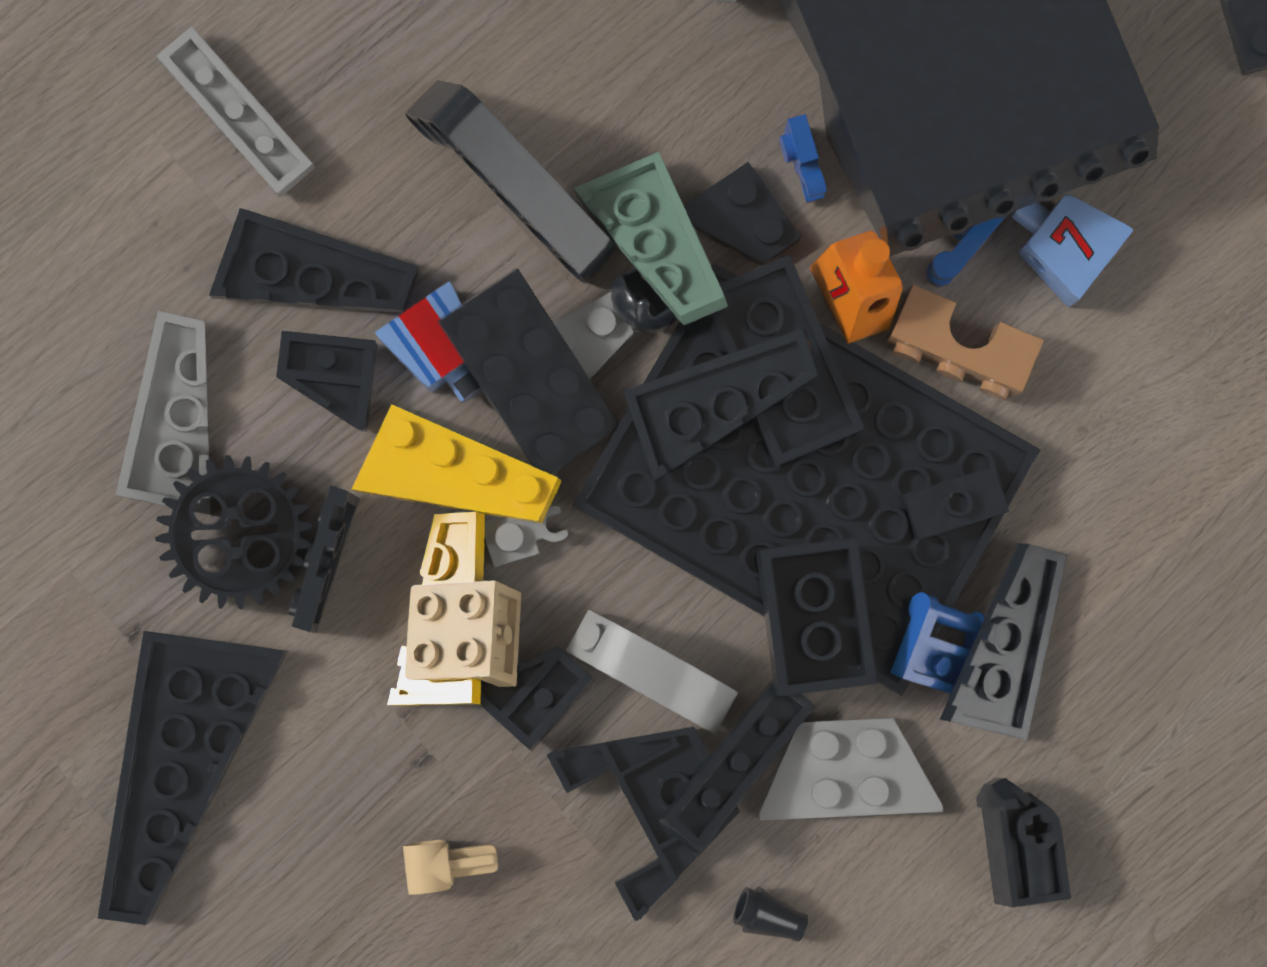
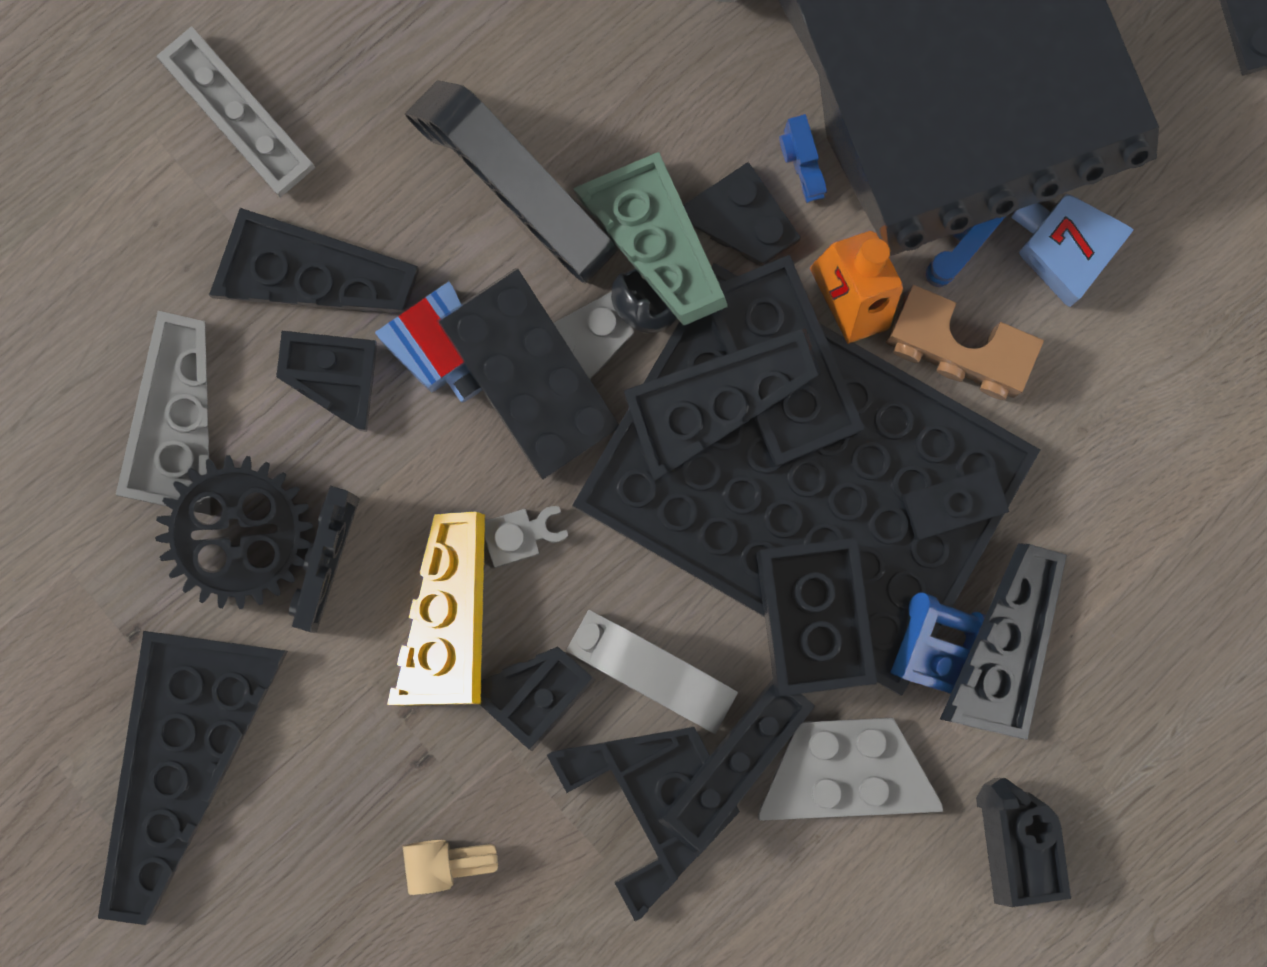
(442, 468): yellow wing -> none
(463, 632): tan bracket -> none
(767, 915): black cone -> none

